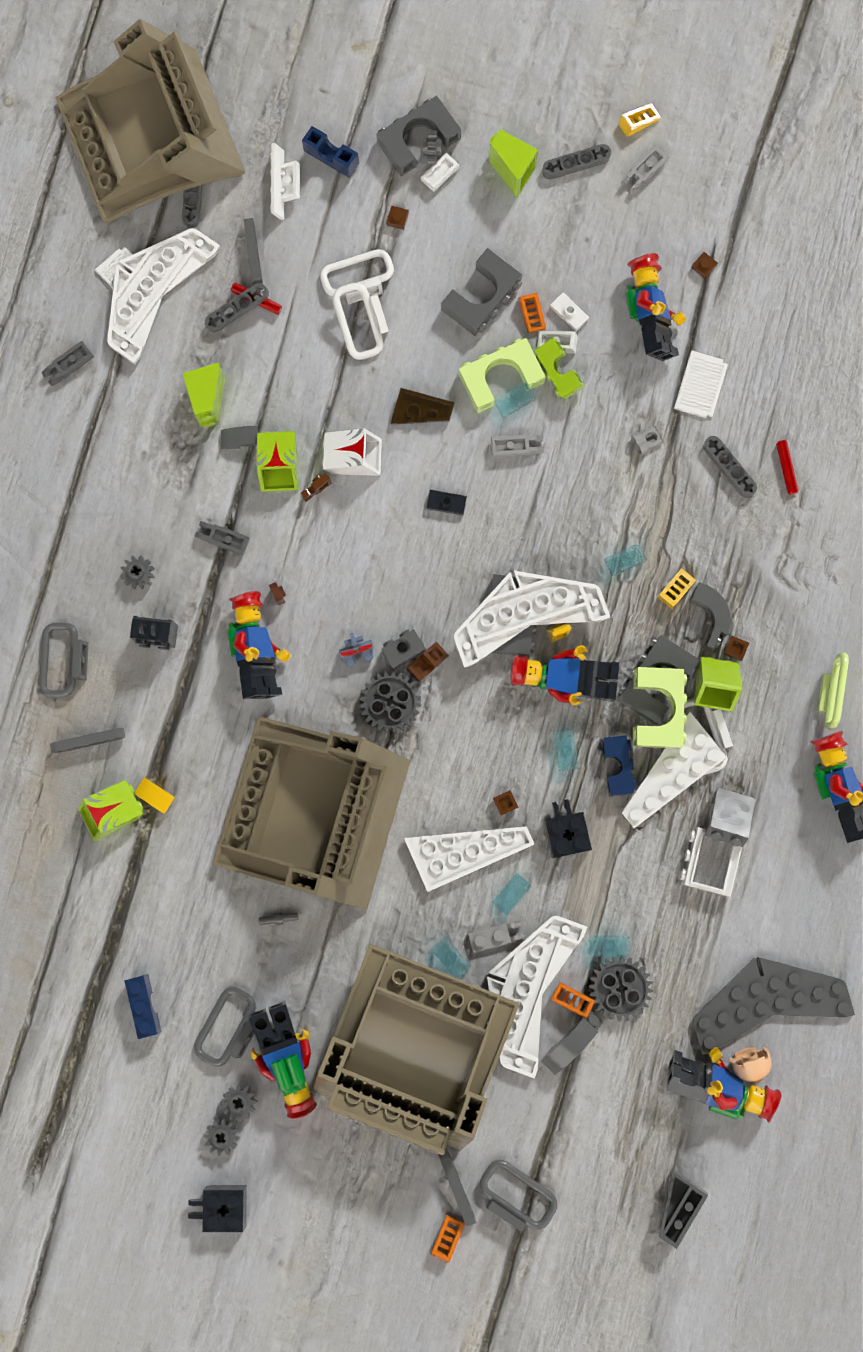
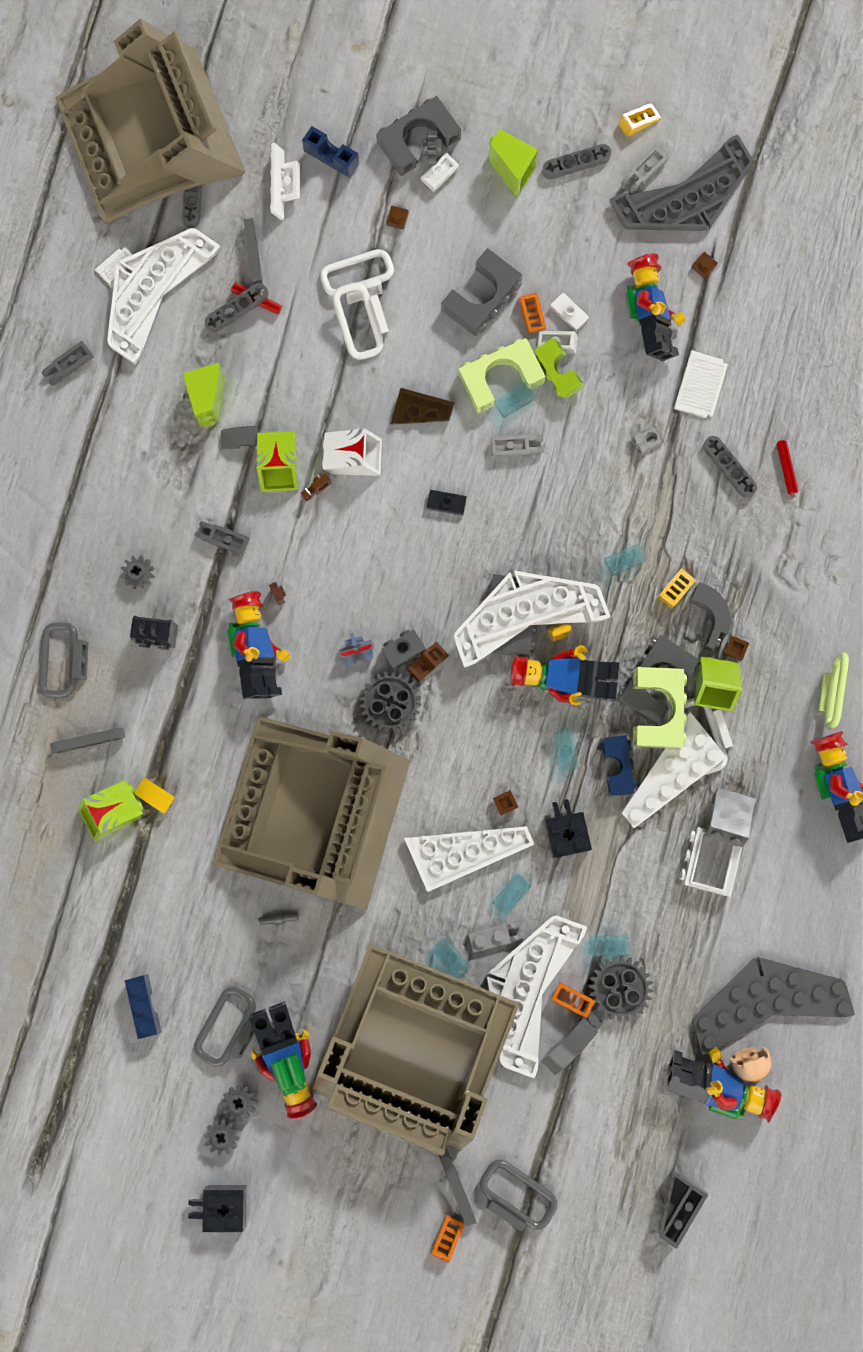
(683, 204): none -> dark grey wing

